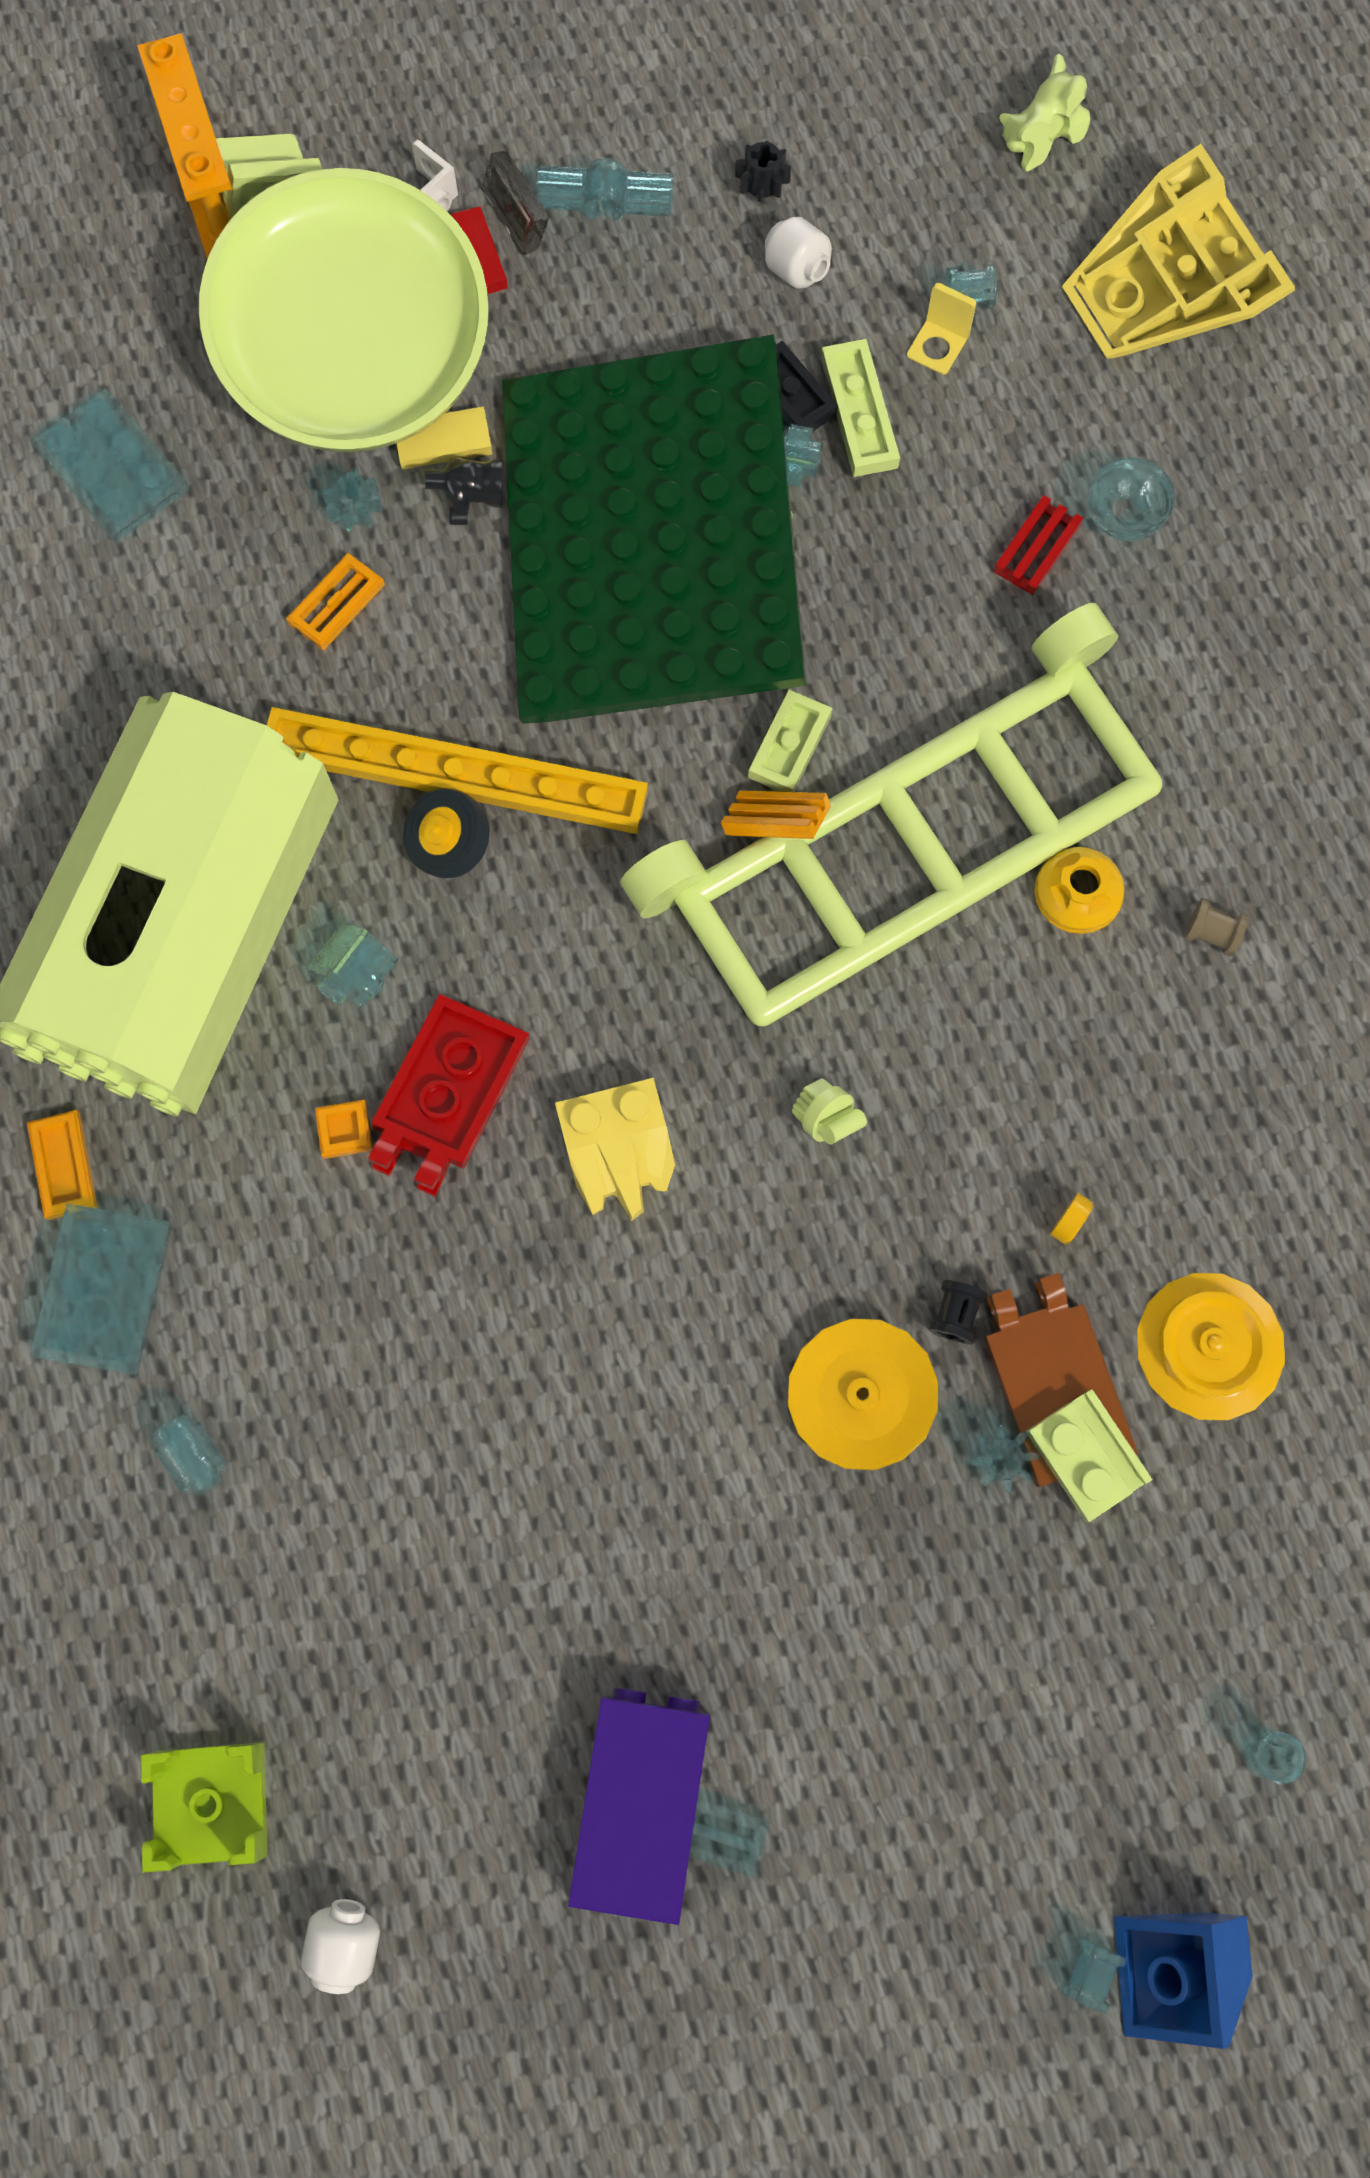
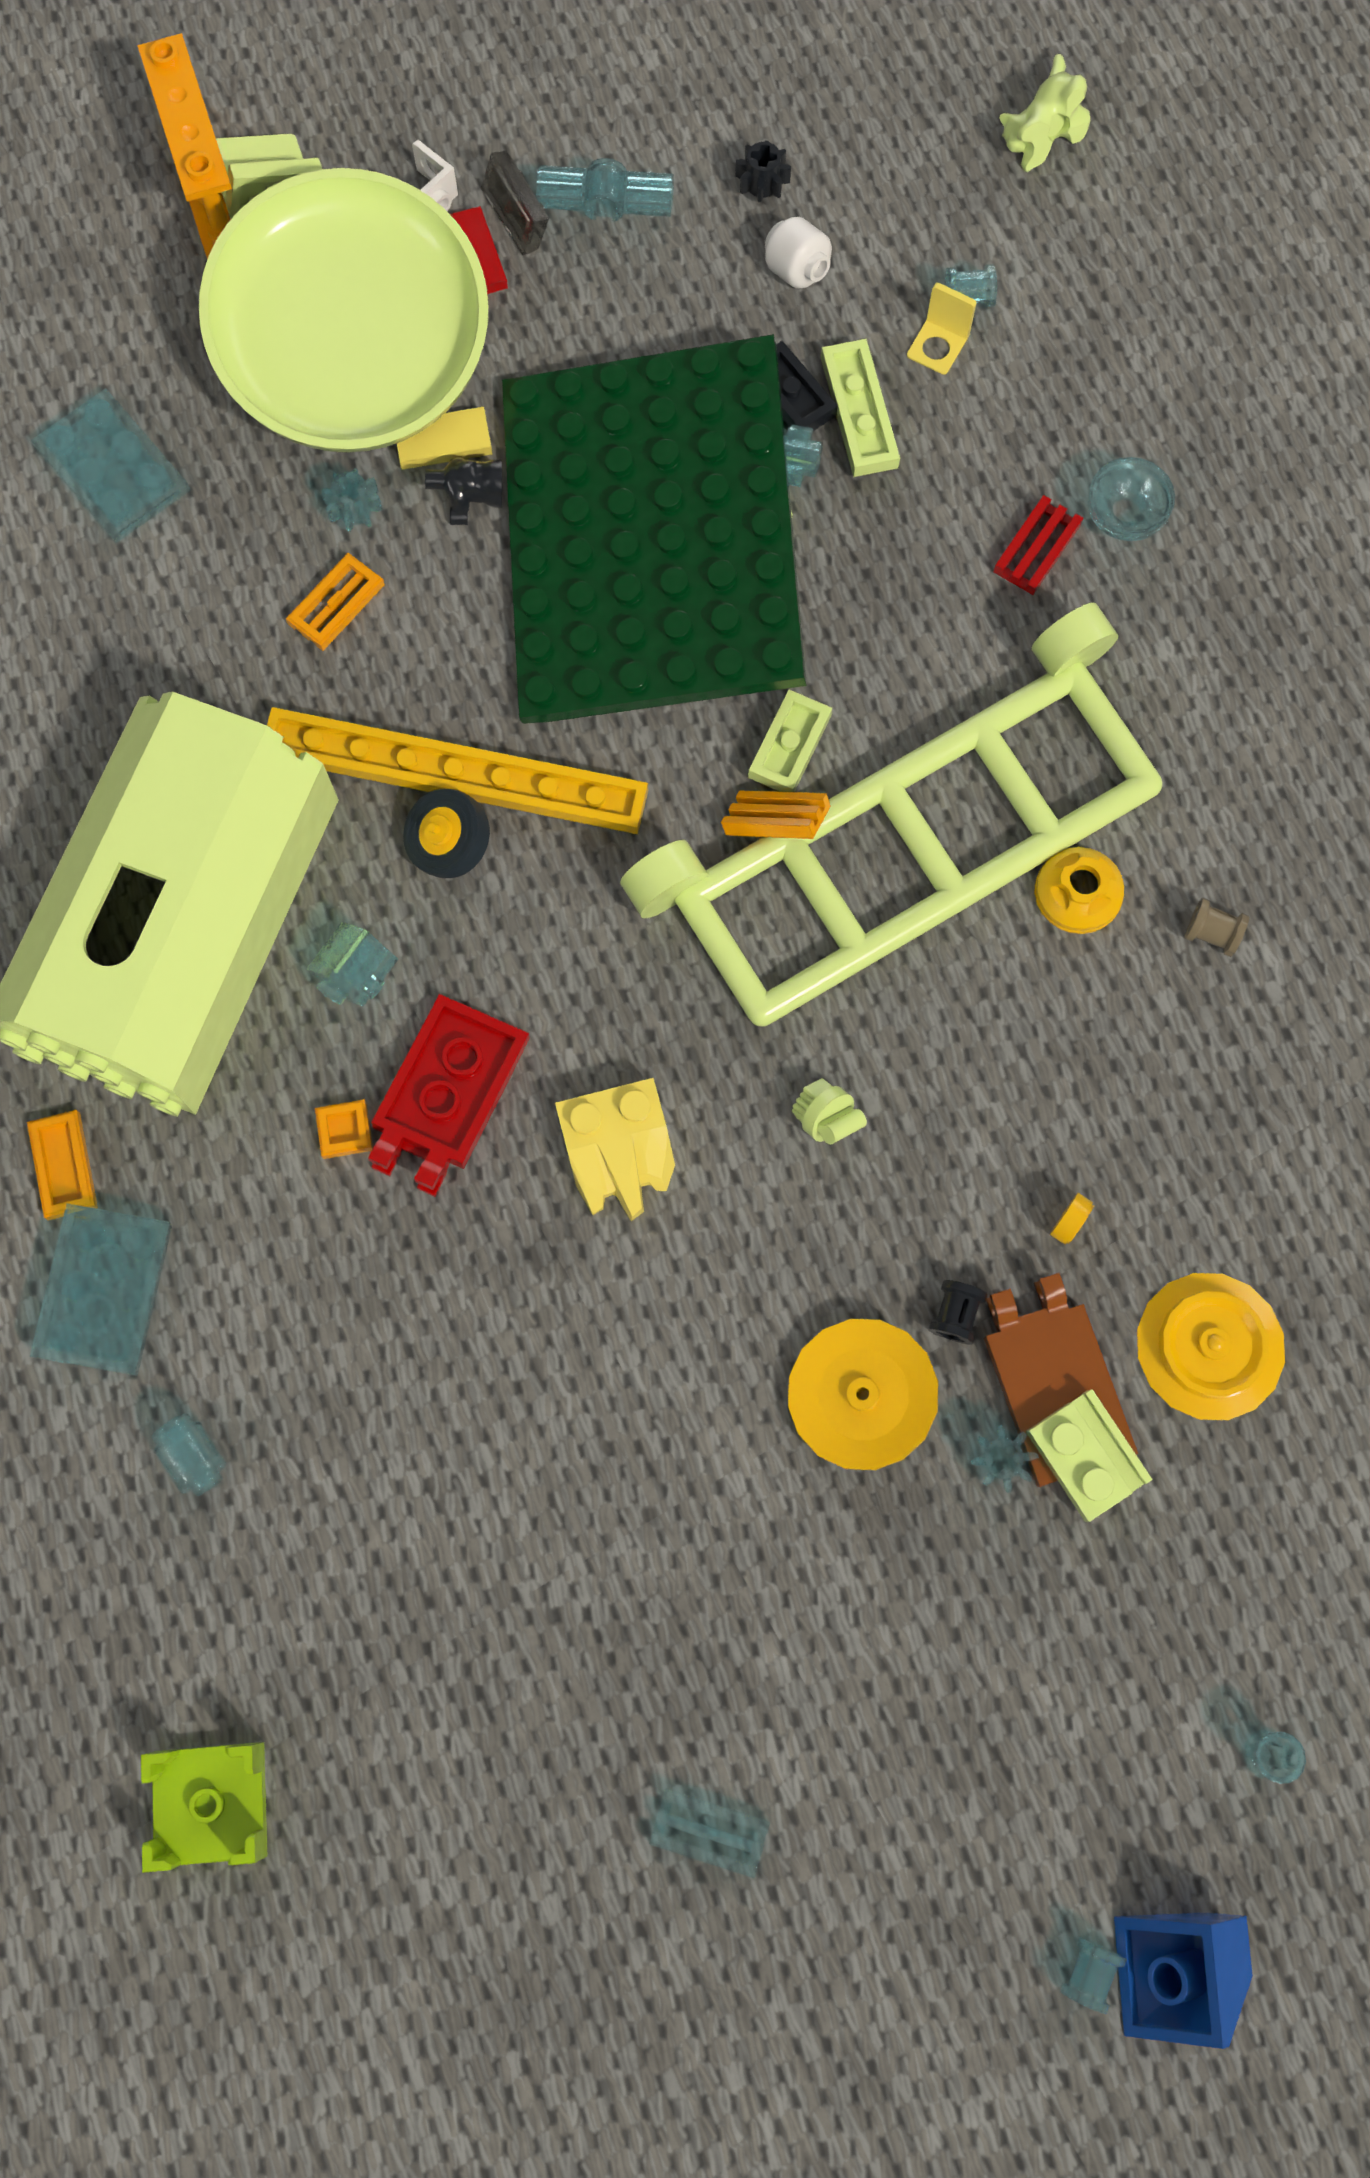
(340, 1947): white head -> none
(640, 1807): dark purple panel -> none
(1175, 264): light yellow wedge -> none

